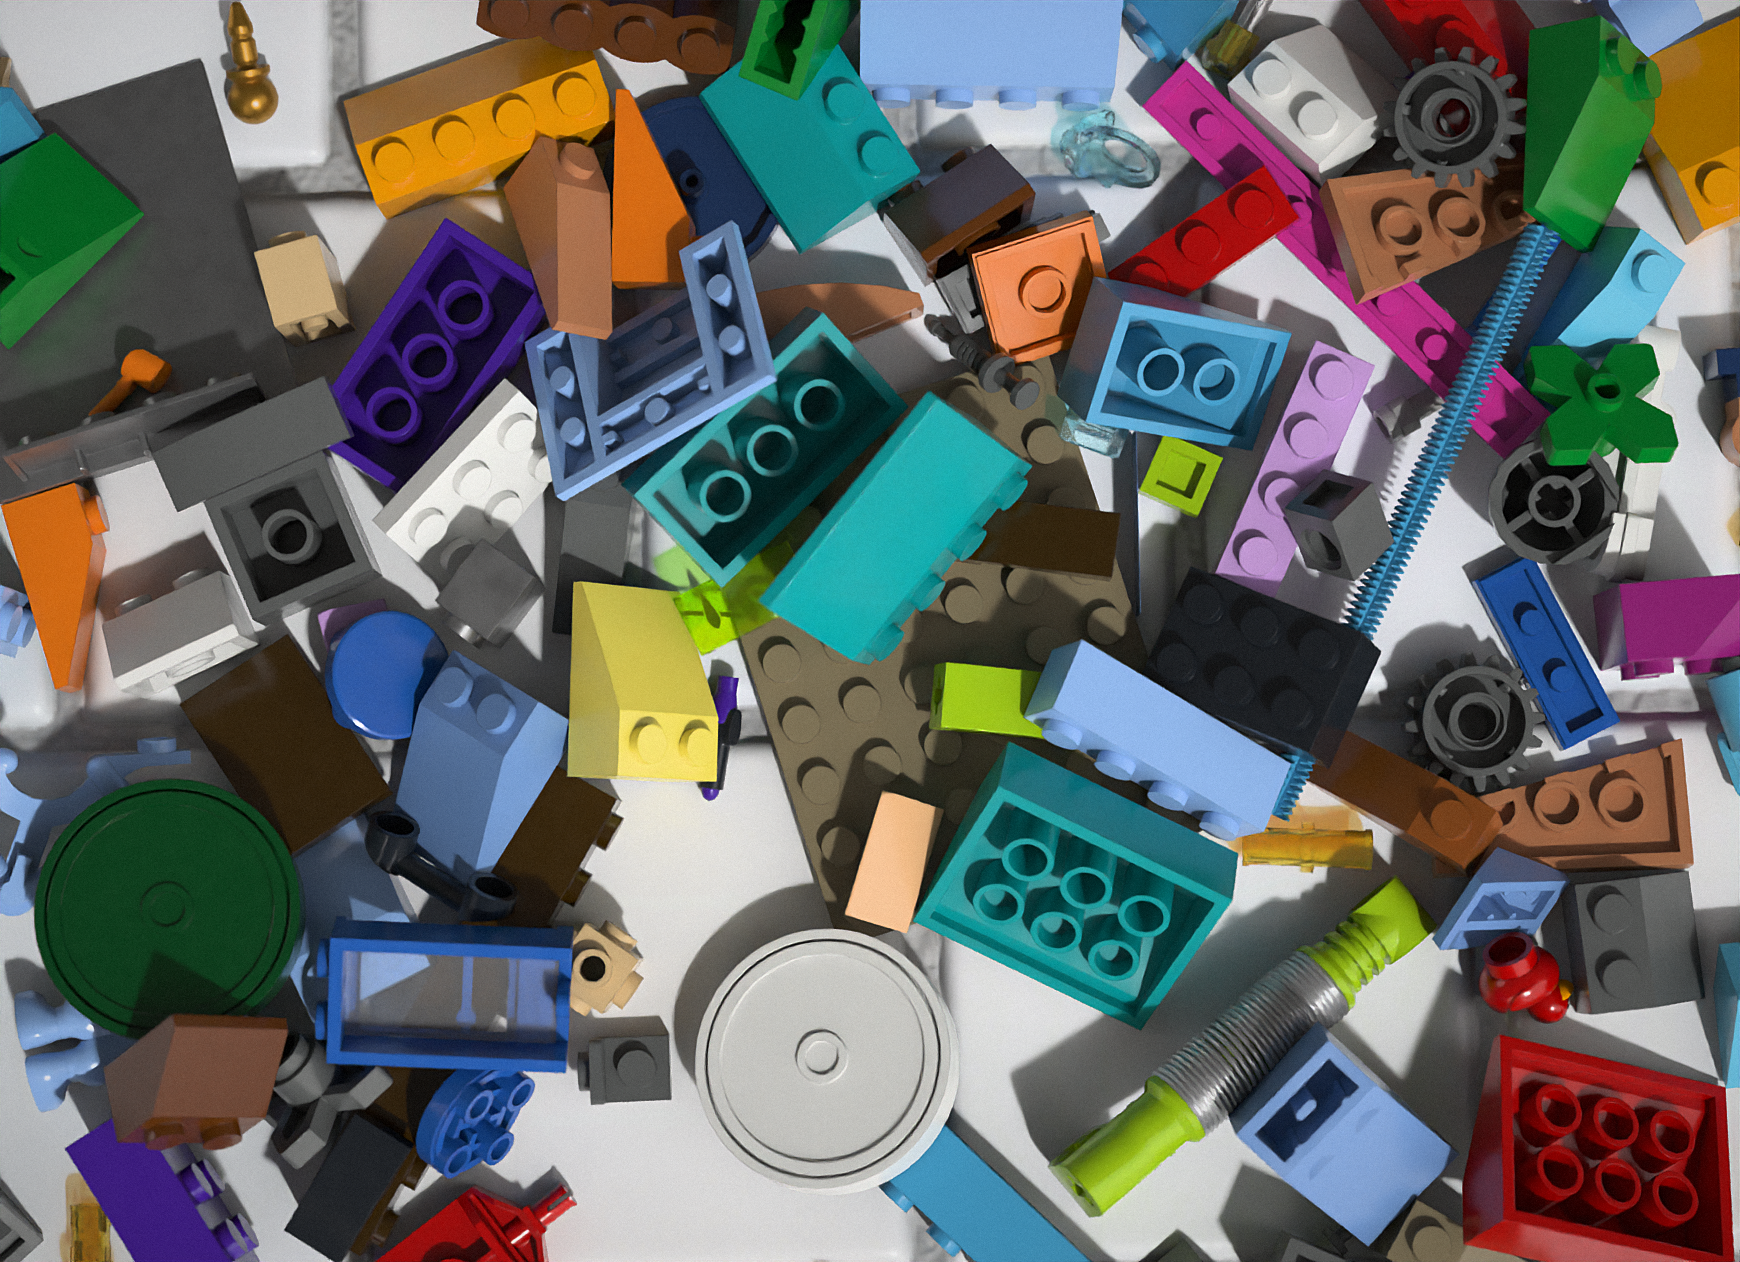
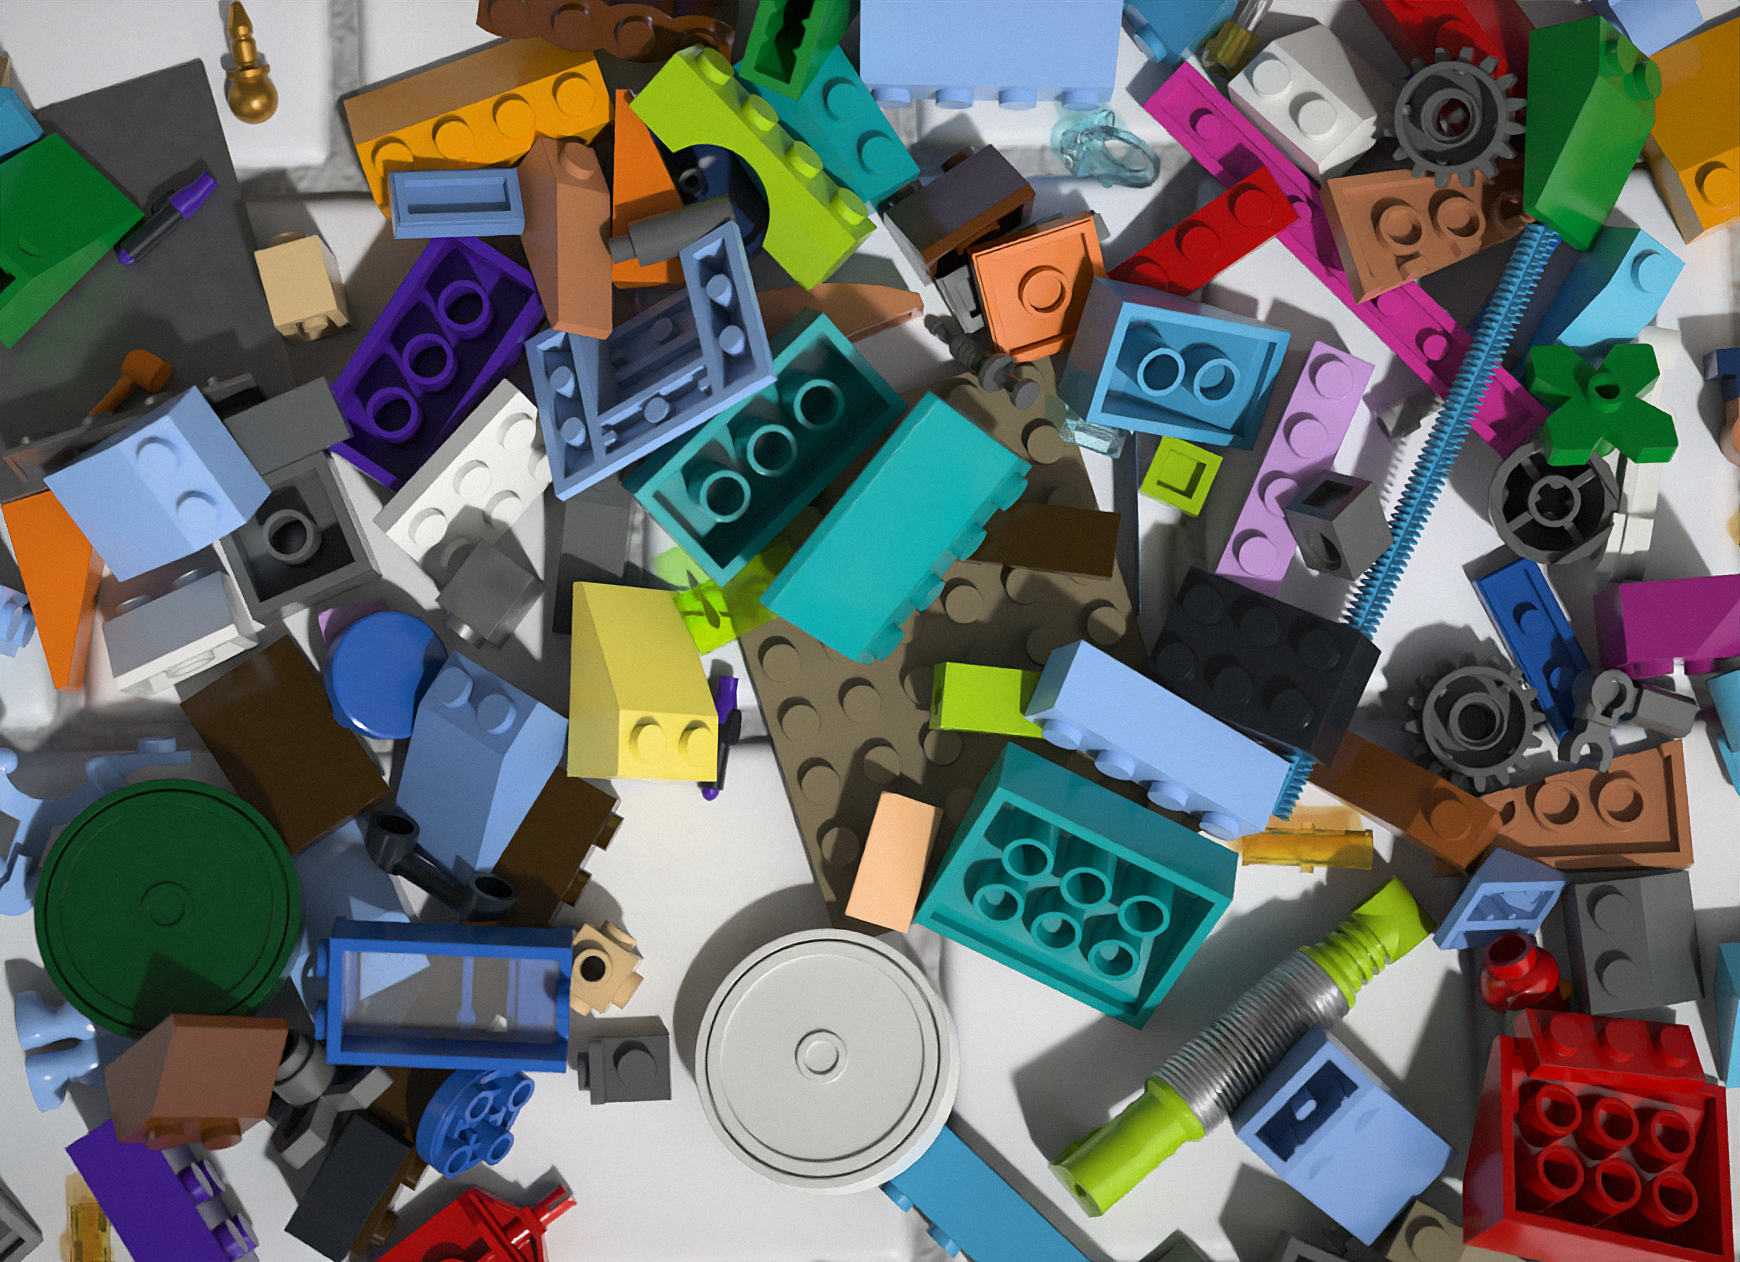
(160, 487): none -> light blue slope
(166, 216): none -> piece
(455, 203): none -> medium blue tile
(668, 232): none -> dark grey cylinder
(811, 218): none -> lime arch
(1608, 1051): none -> red plate
(1610, 695): none -> dark grey bar

